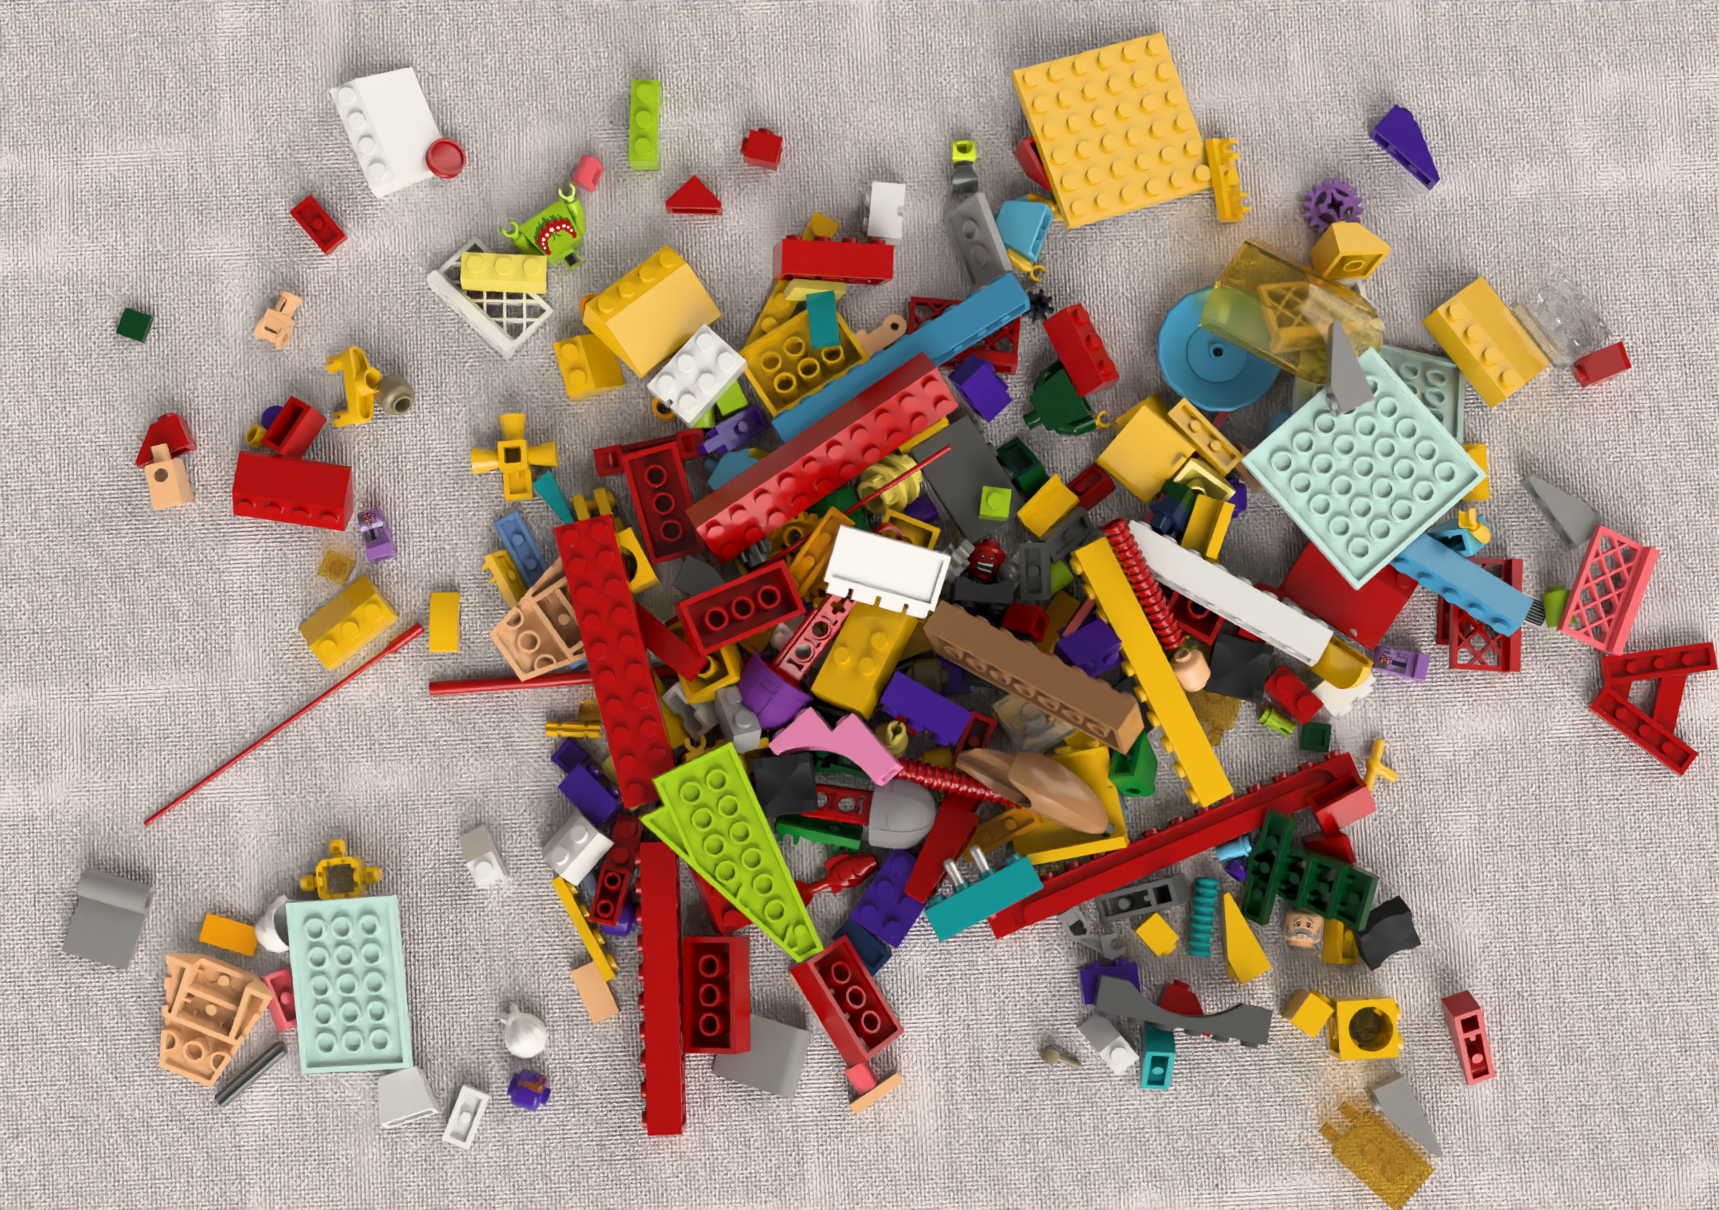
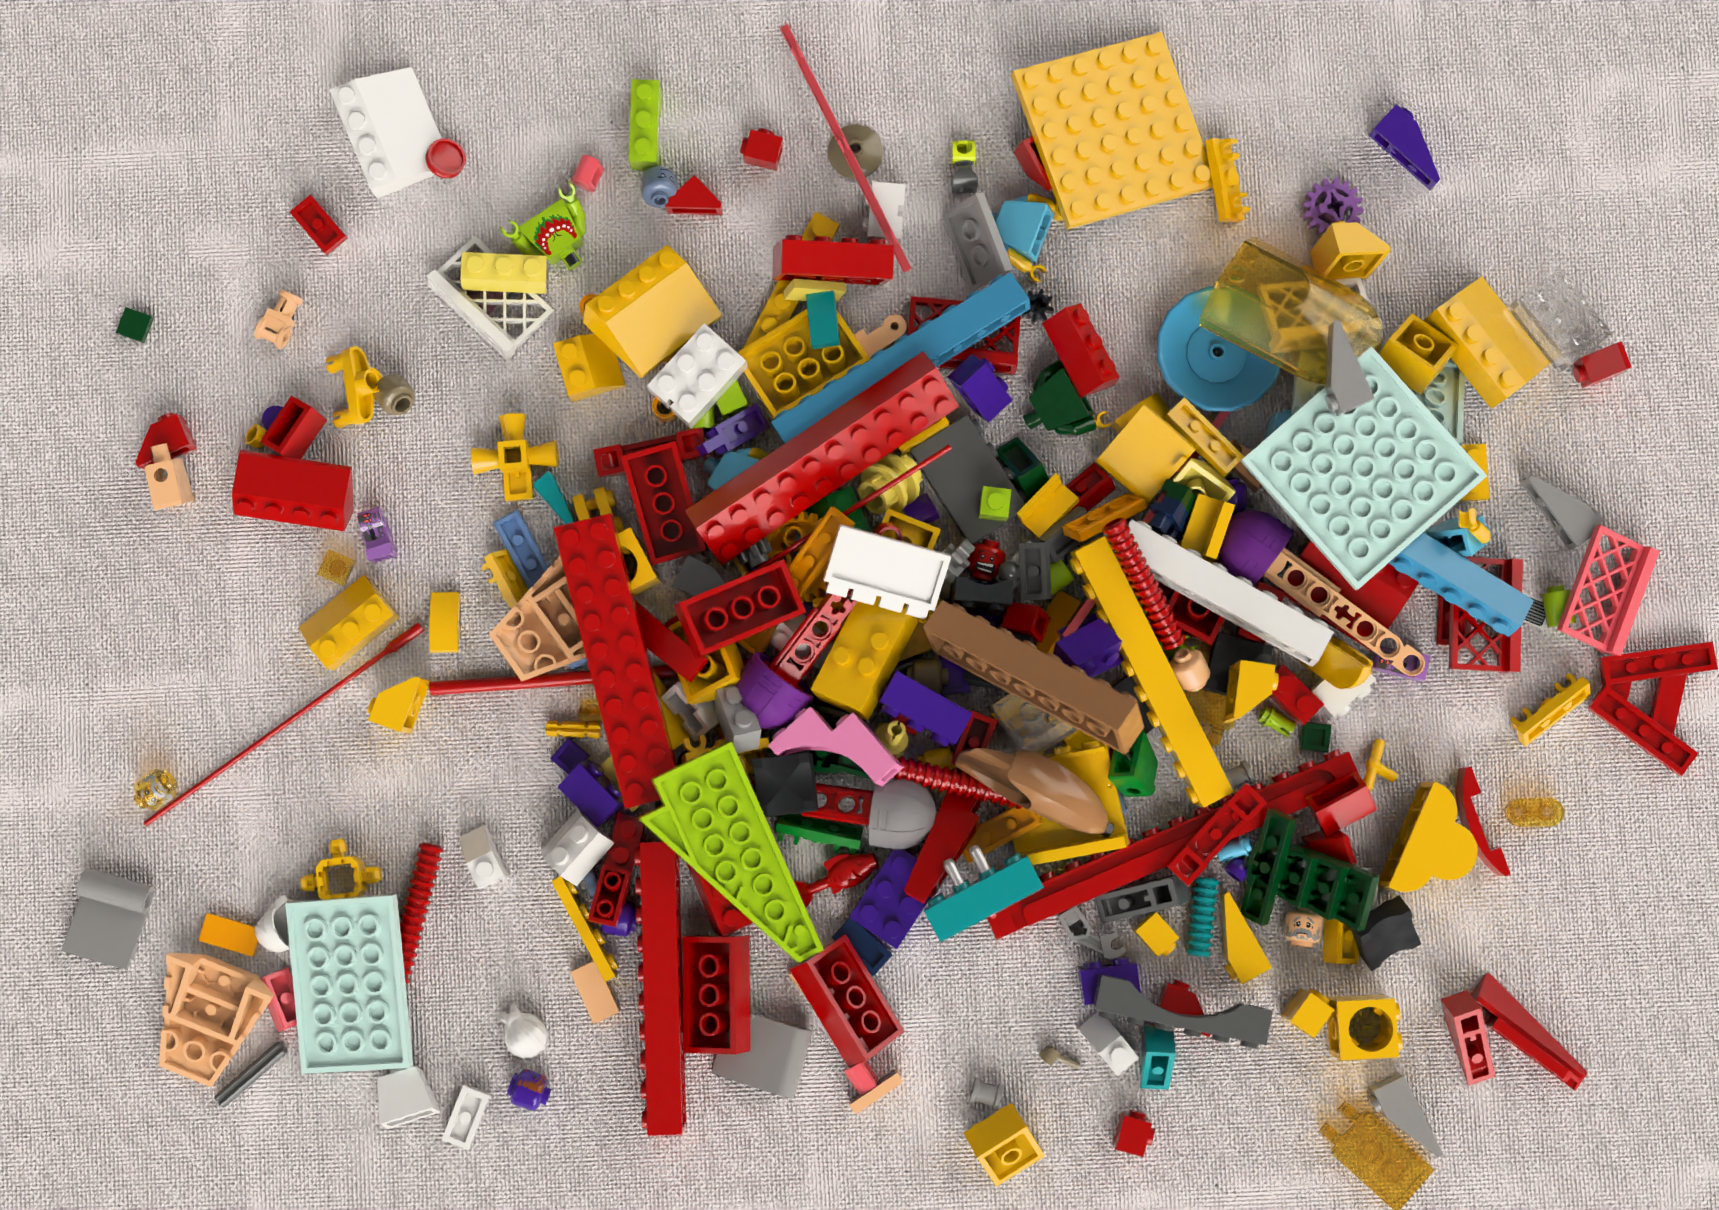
(155, 789): none -> clear yellow head
(399, 705): none -> yellow slope
(417, 902): none -> red piece
(658, 186): none -> sand blue head
(845, 147): none -> coral piece
(868, 157): none -> dark tan dish
(986, 1093): none -> light grey bush
(1003, 1144): none -> yellow slope
(1095, 520): none -> light orange tile
(1133, 1133): none -> red brick
(1216, 833): none -> red slope
(1240, 775): none -> light grey bush
(1247, 687): none -> yellow slope
(1257, 548): none -> piece
(1417, 353): none -> yellow brick
(1429, 843): none -> yellow brick
(1466, 788): none -> red slope
(1525, 1033): none -> red wedge
(1533, 812): none -> clear yellow plate
(1551, 709): none -> yellow plate

